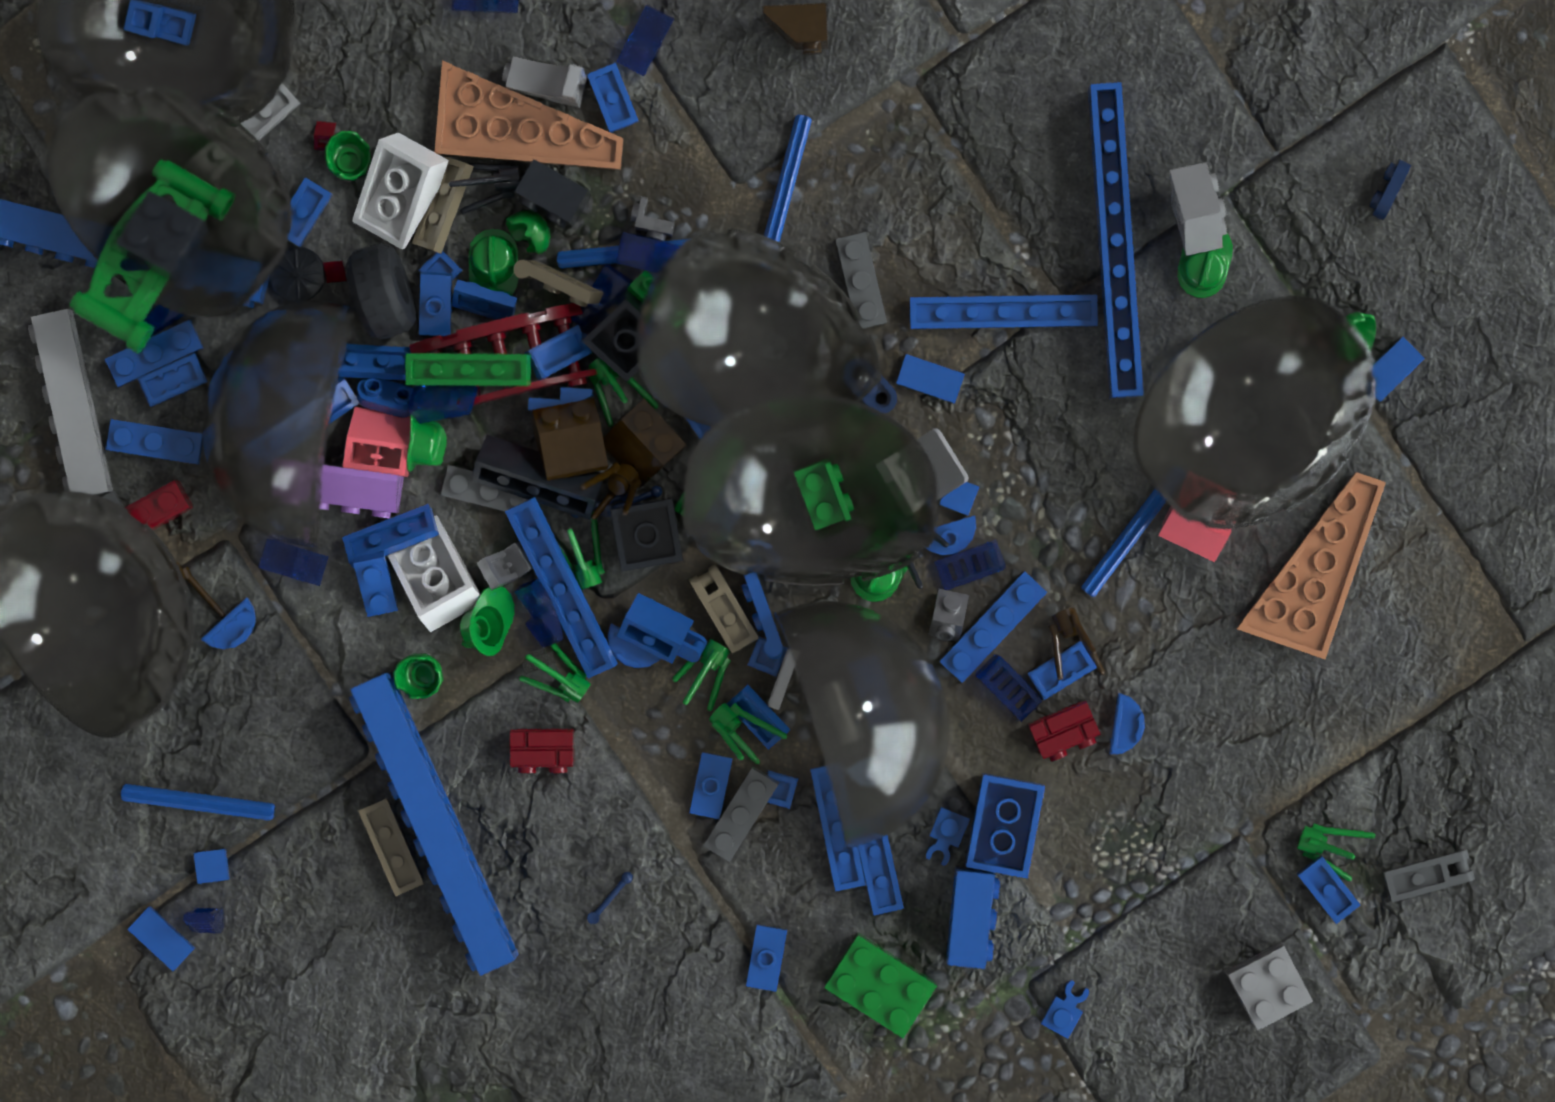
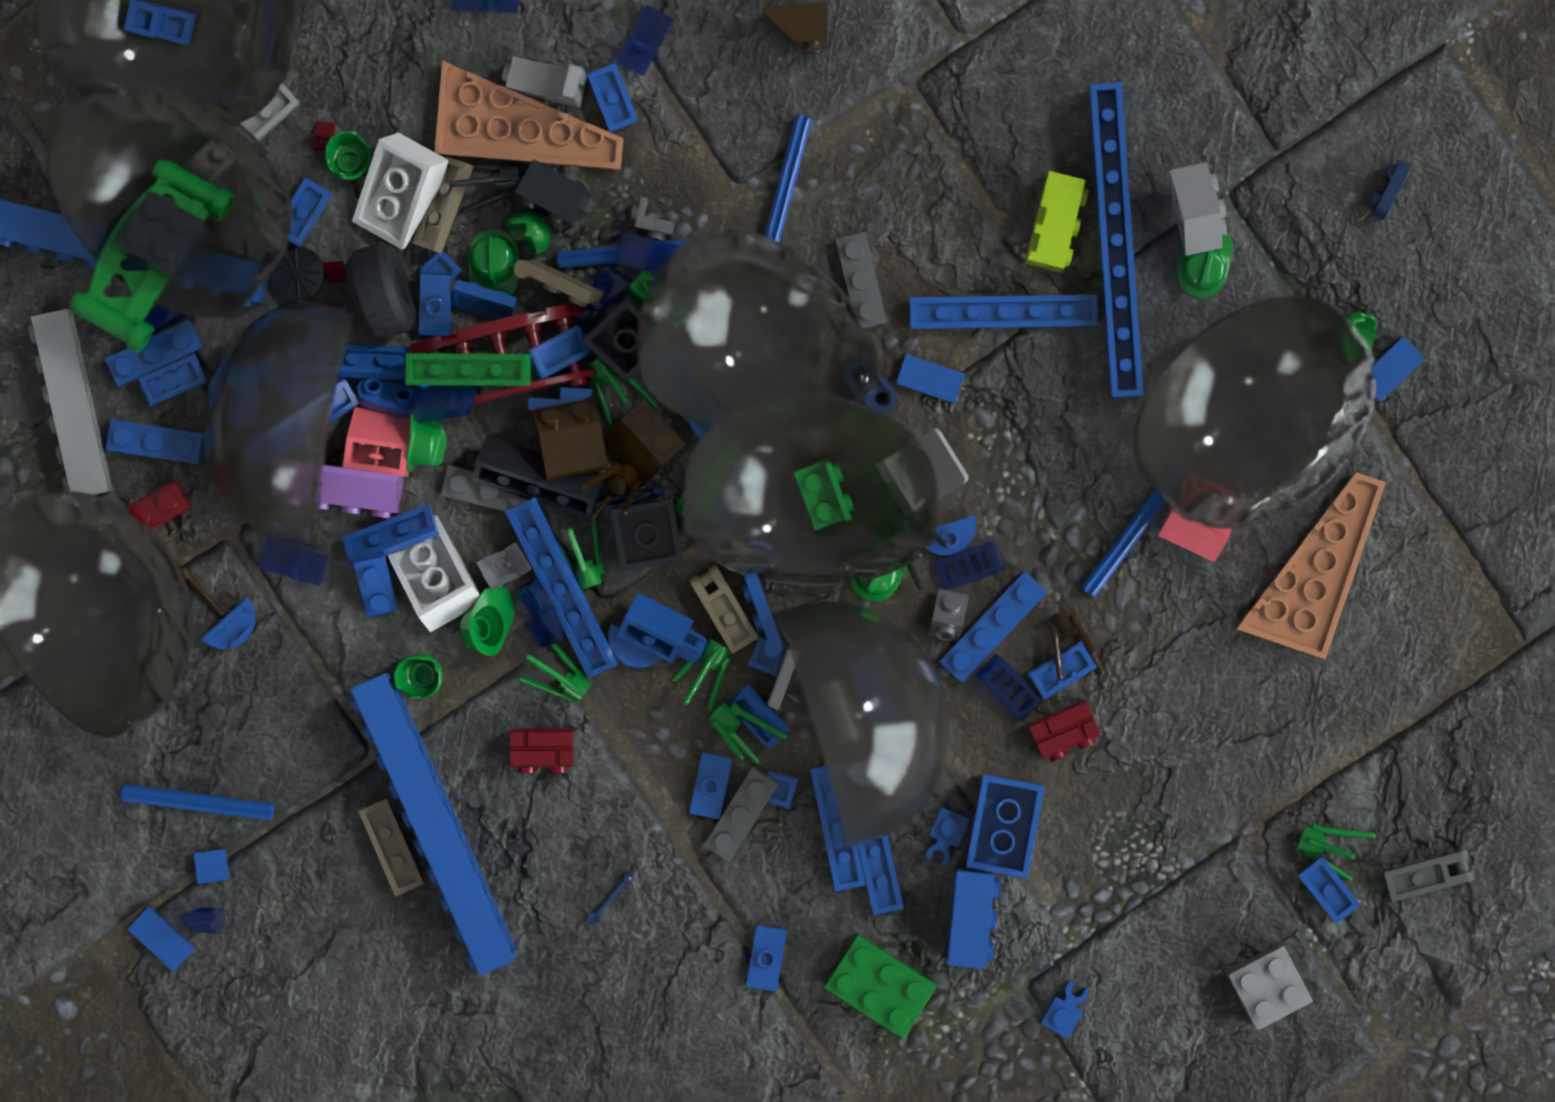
(961, 498): blue tile -> none
(1056, 222): none -> lime wedge
(1127, 725): blue plate -> none

